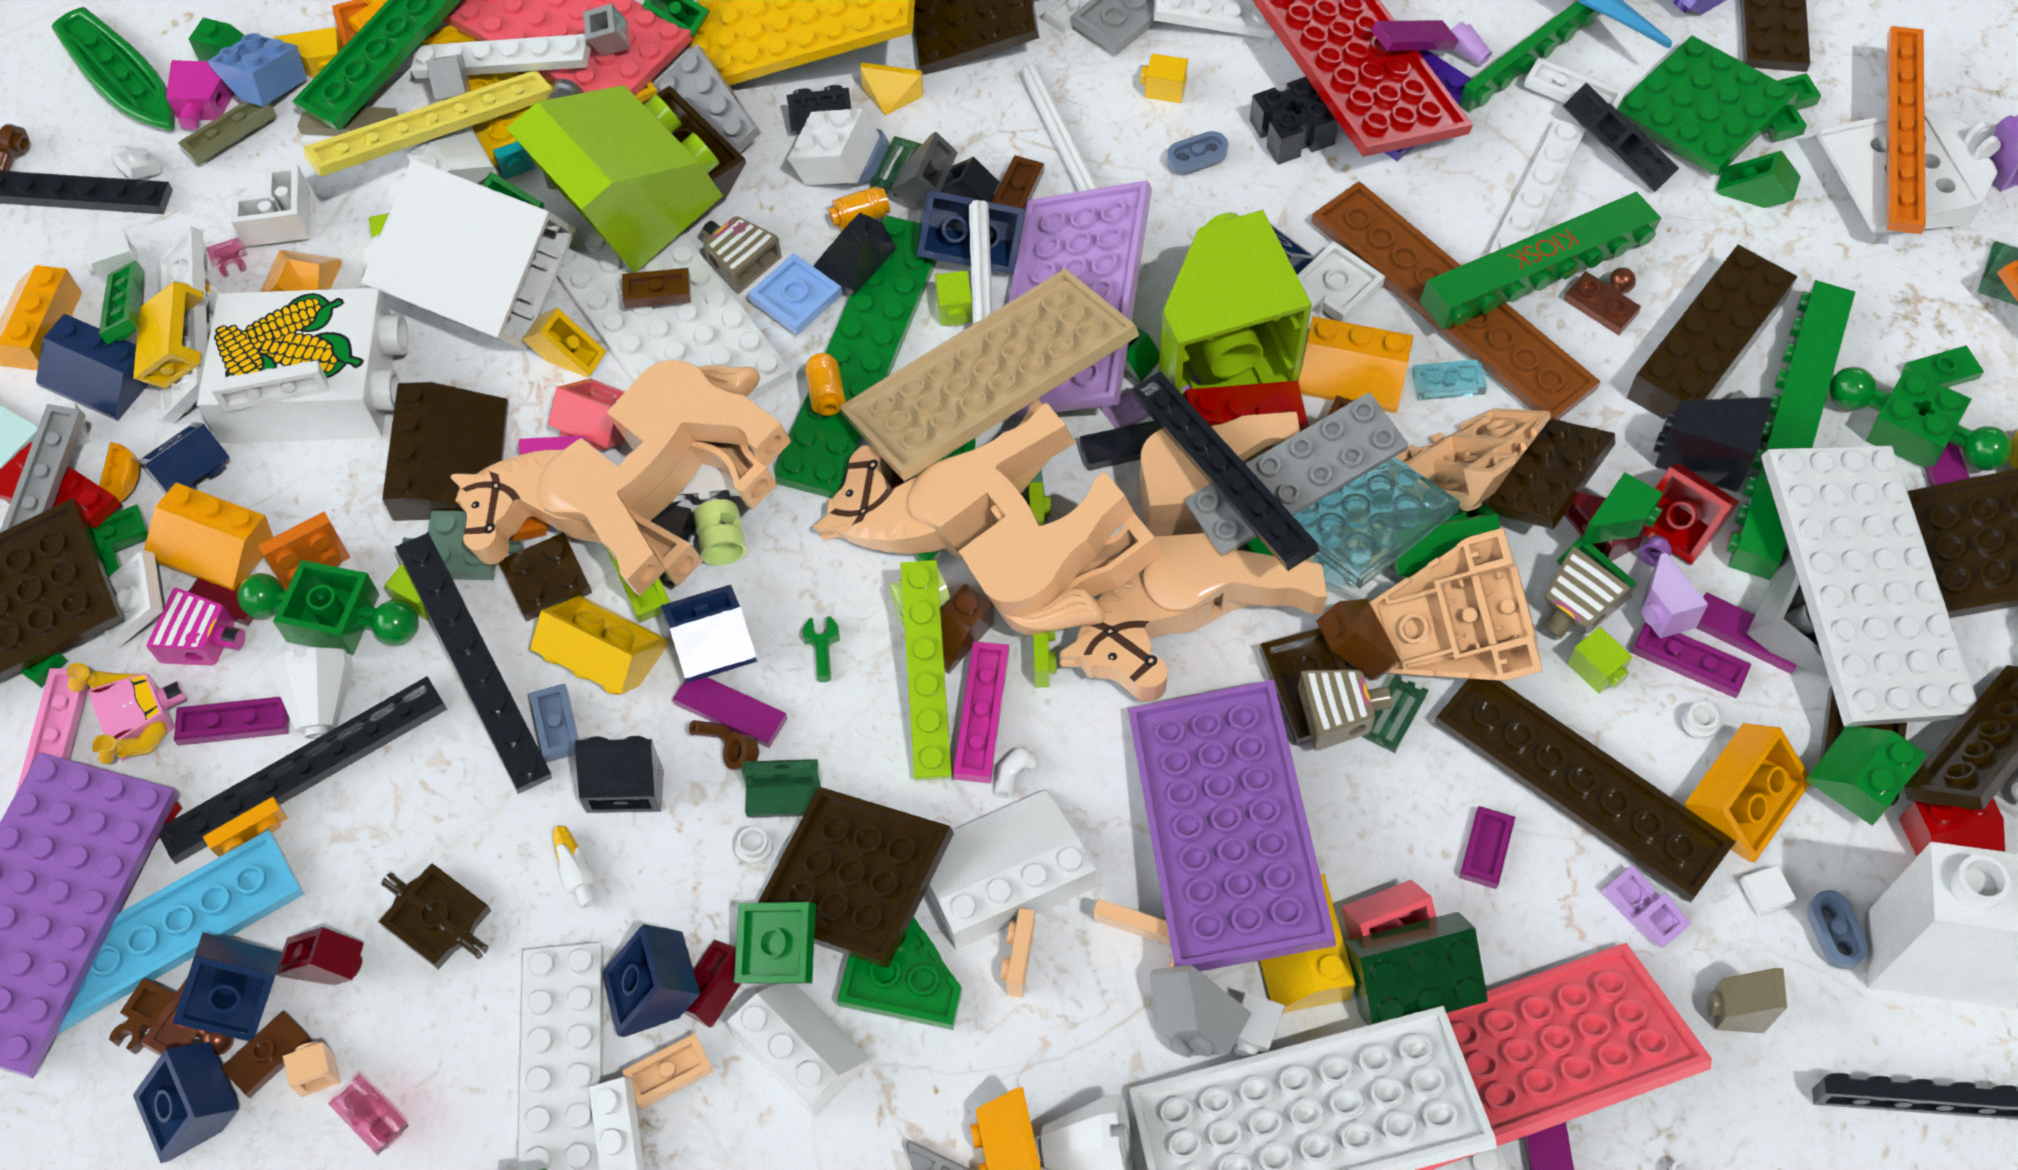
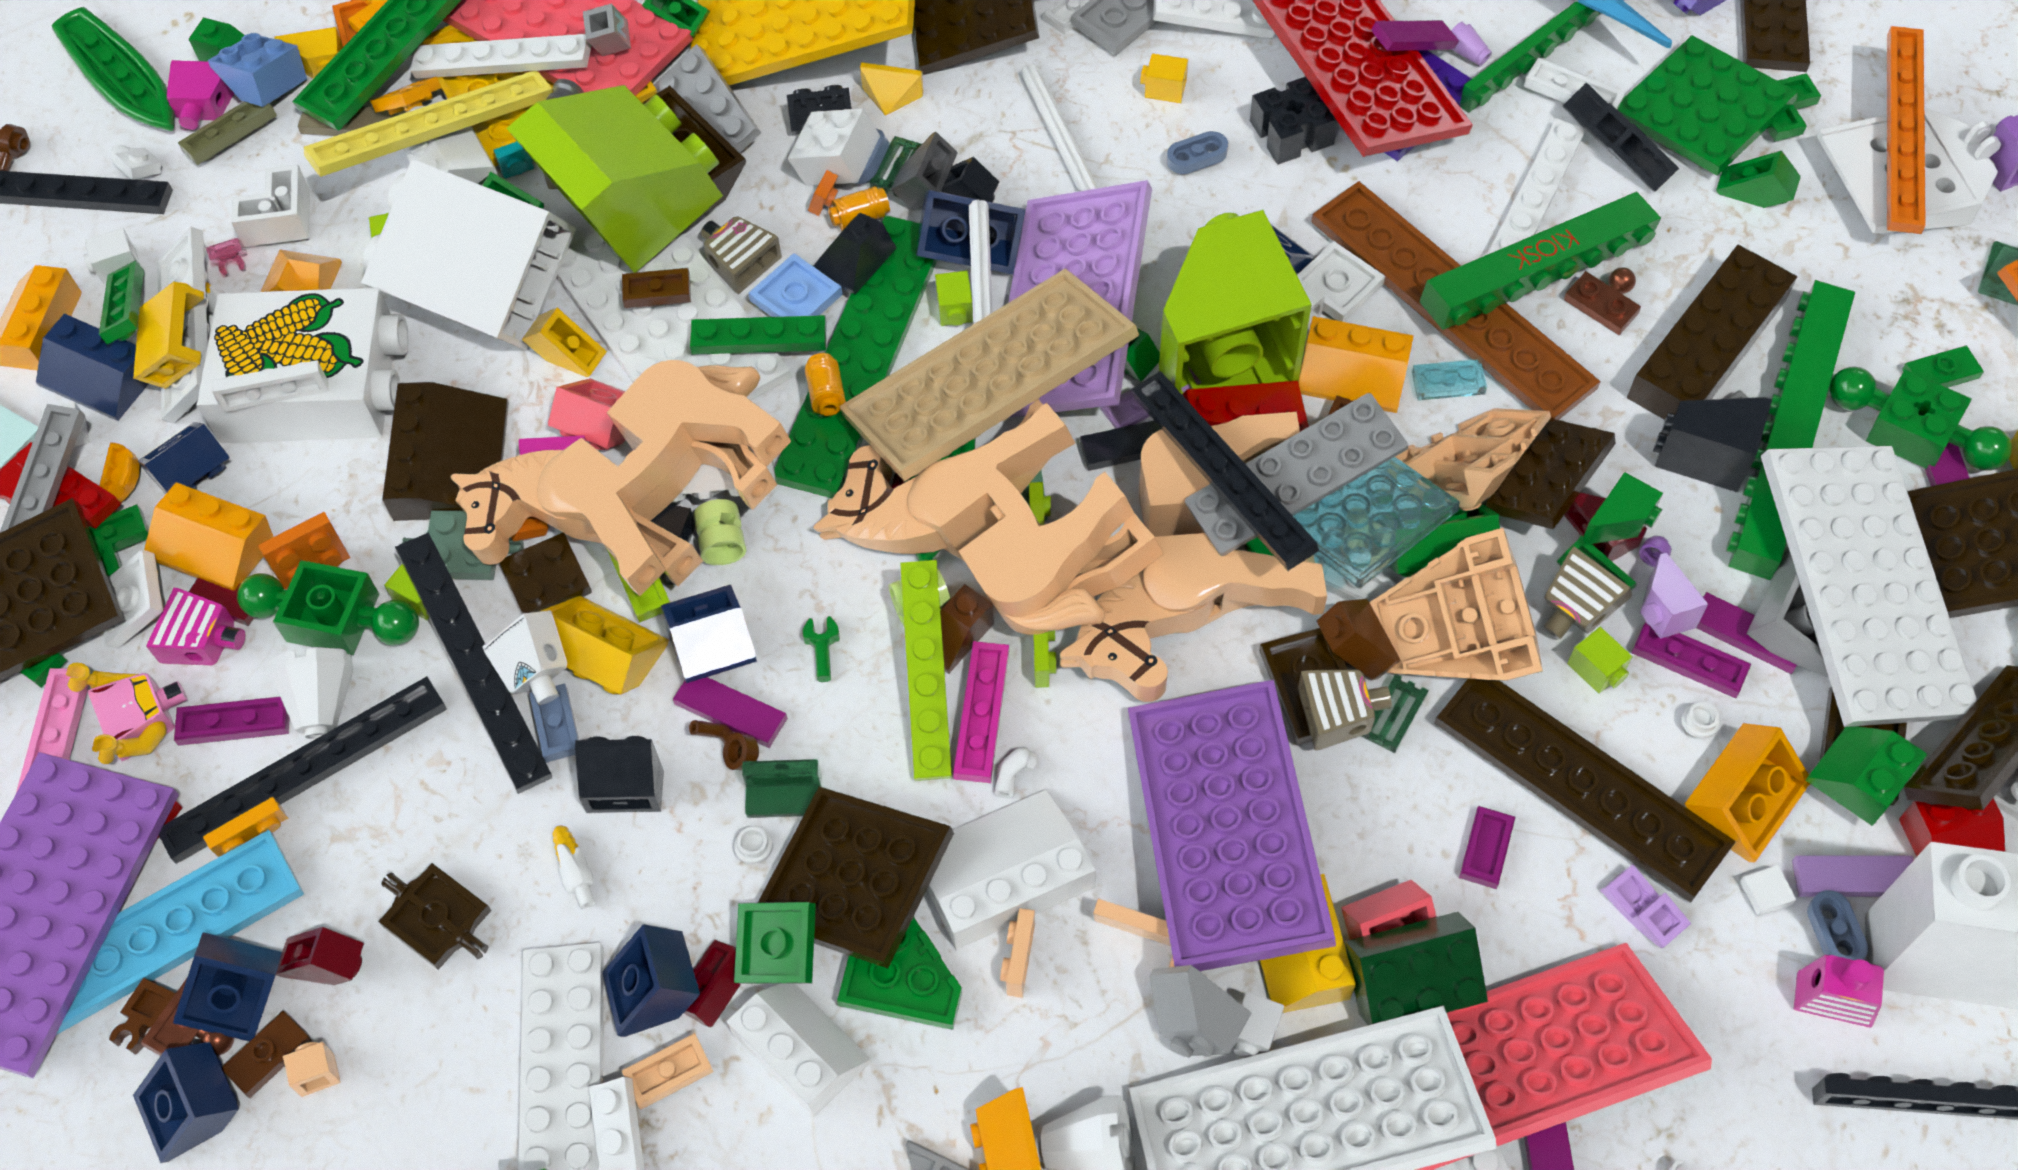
(369, 1115): clear pink hips -> none
(407, 96): none -> light orange plate
(448, 76): light grey brick -> none
(529, 655): none -> white torso
(758, 334): none -> green plate
(824, 193): none -> orange plate
(1019, 182): reddish brown plate -> none
(1690, 512): red slope -> none
(1748, 1001): dark tan slope -> none
(1844, 990): none -> dark pink torso
(1848, 874): none -> lavender tile

